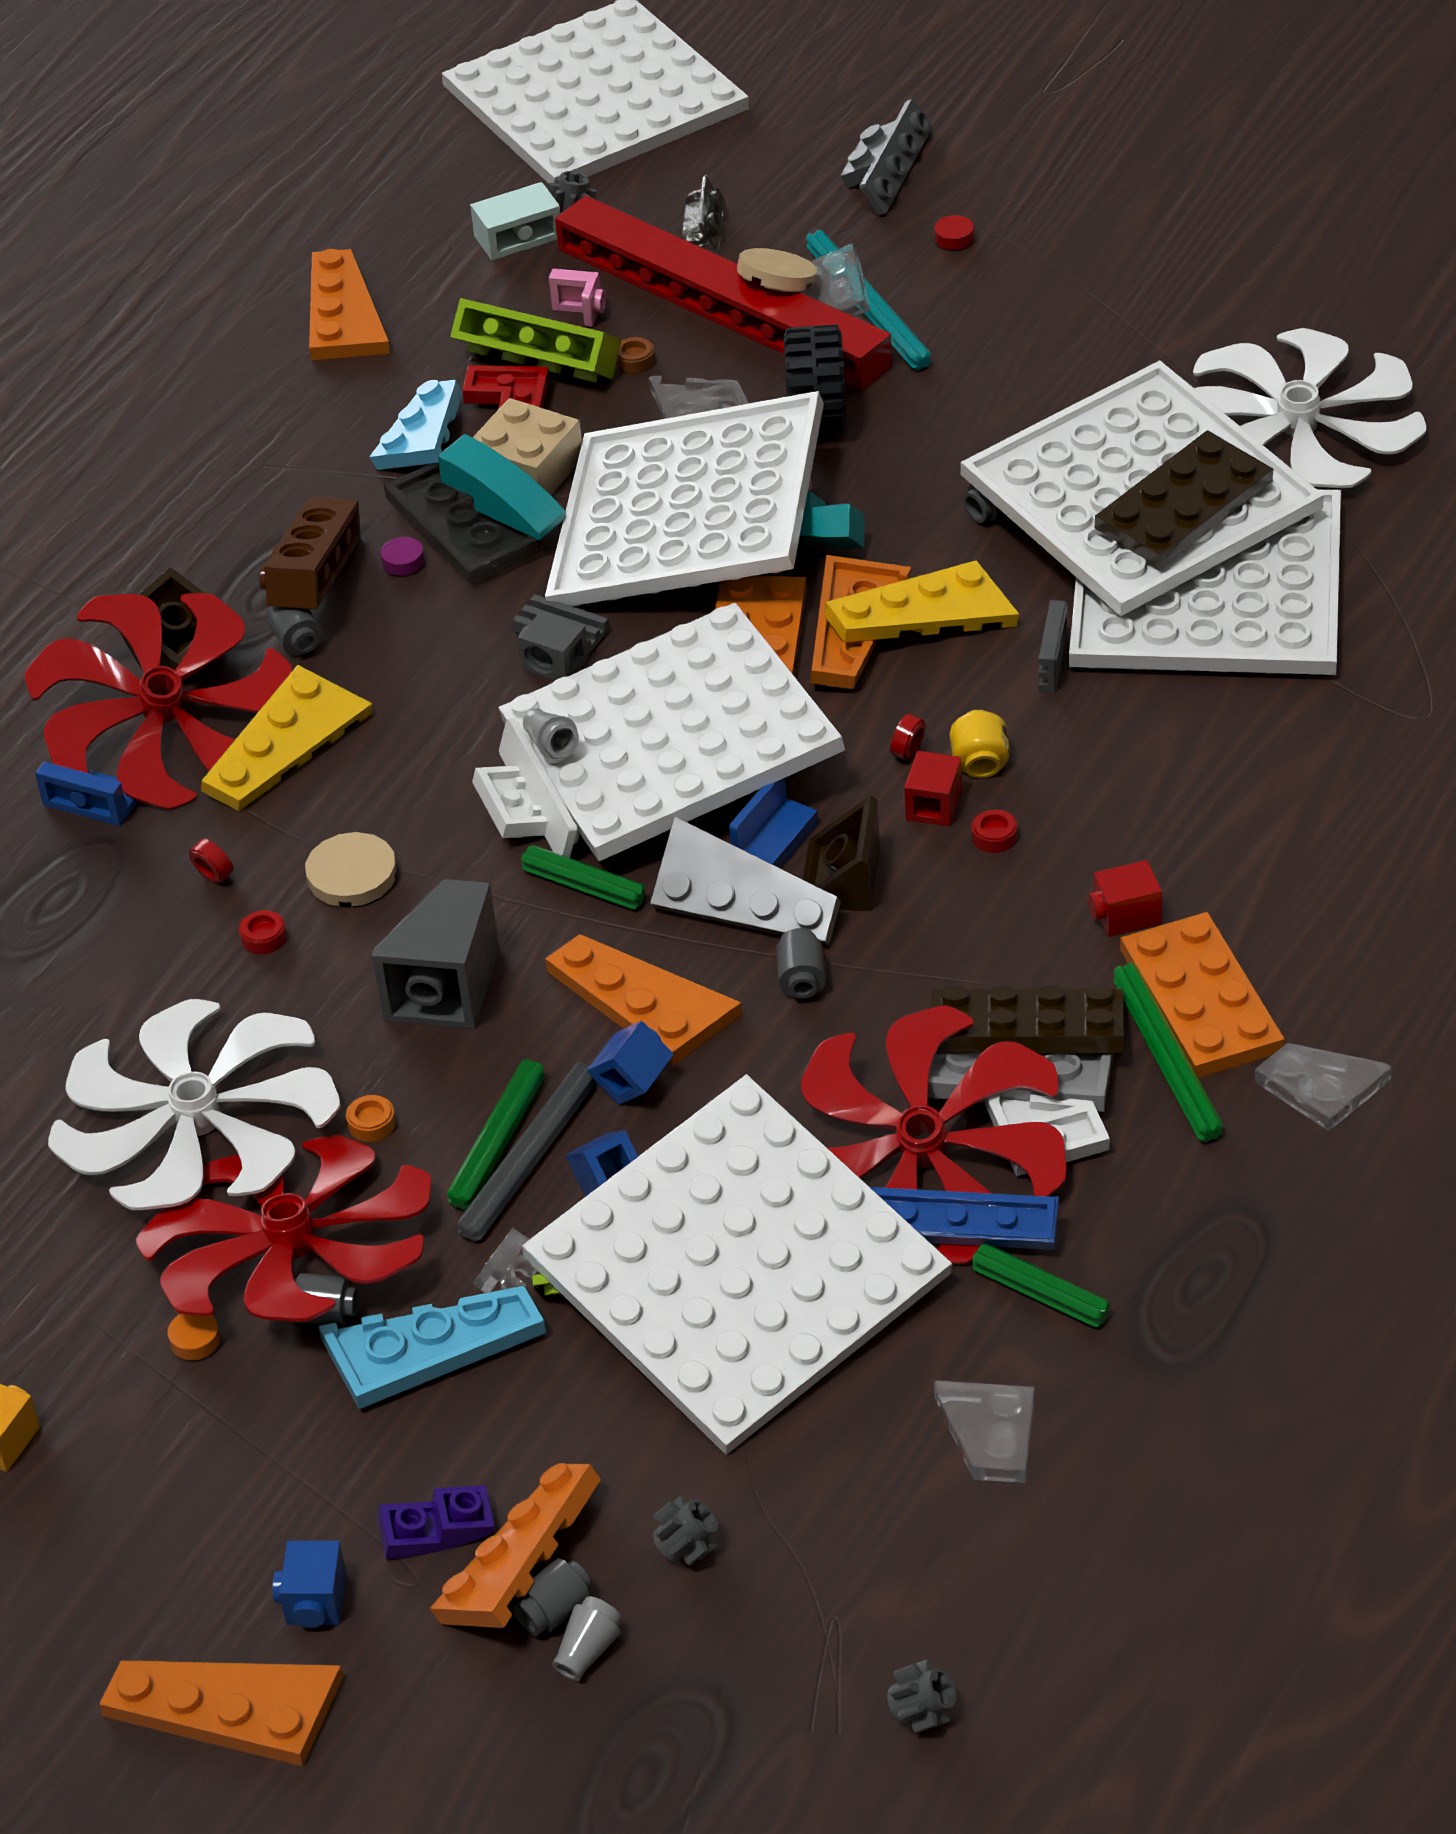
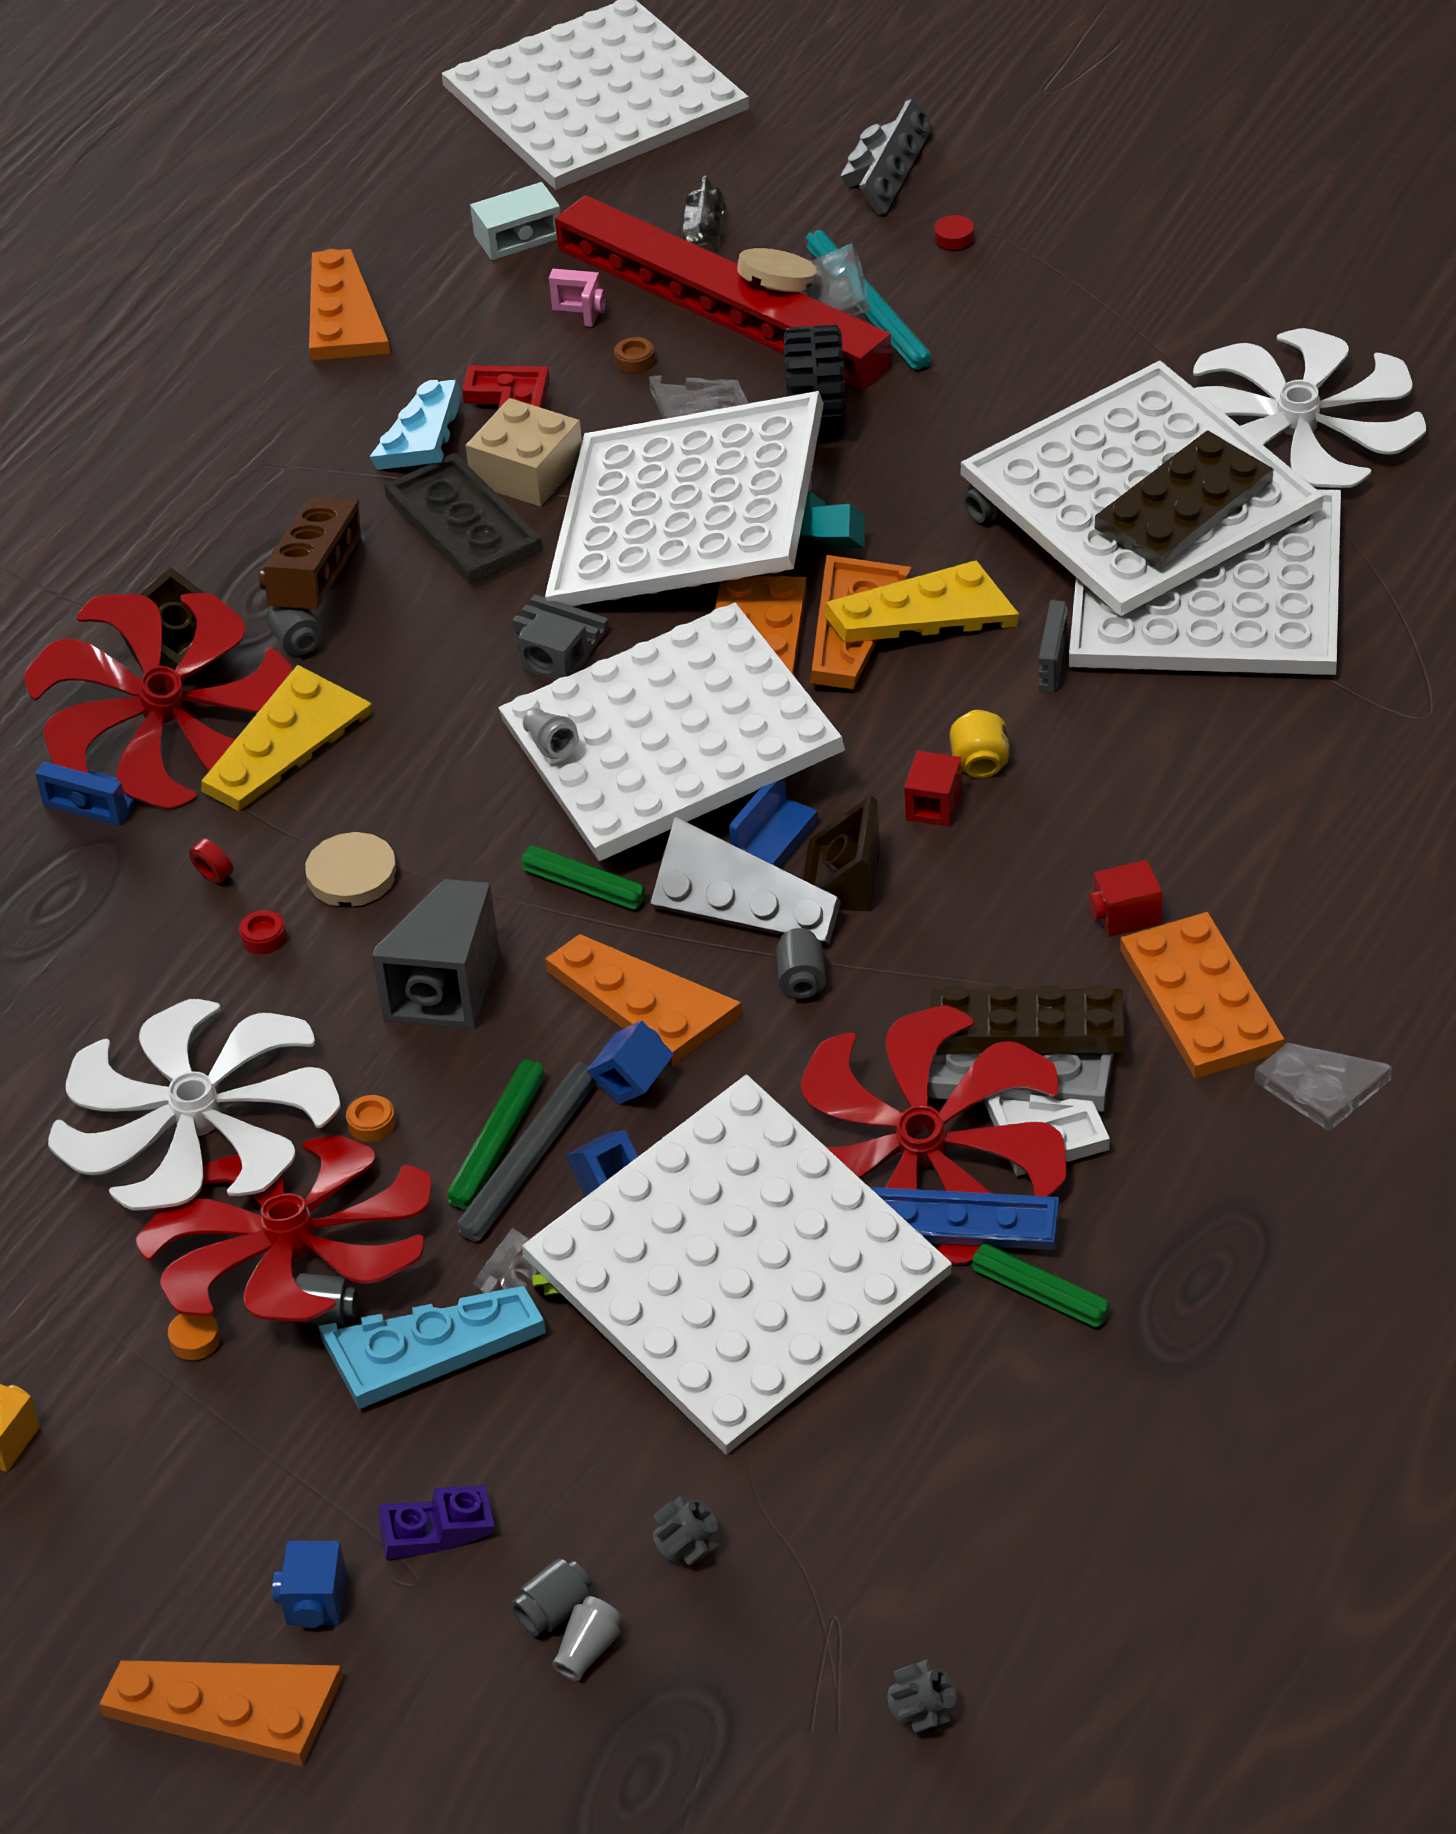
(402, 556): magenta tile -> none
(499, 487): teal slope -> none
(504, 1561): orange wing -> none
(523, 796): white bracket -> none
(535, 338): lime brick -> none
(570, 188): dark grey gear -> none
(907, 737): red tile -> none
(990, 1426): clear wing -> none
(994, 831): red tile -> none
(1168, 1053): green axle -> none

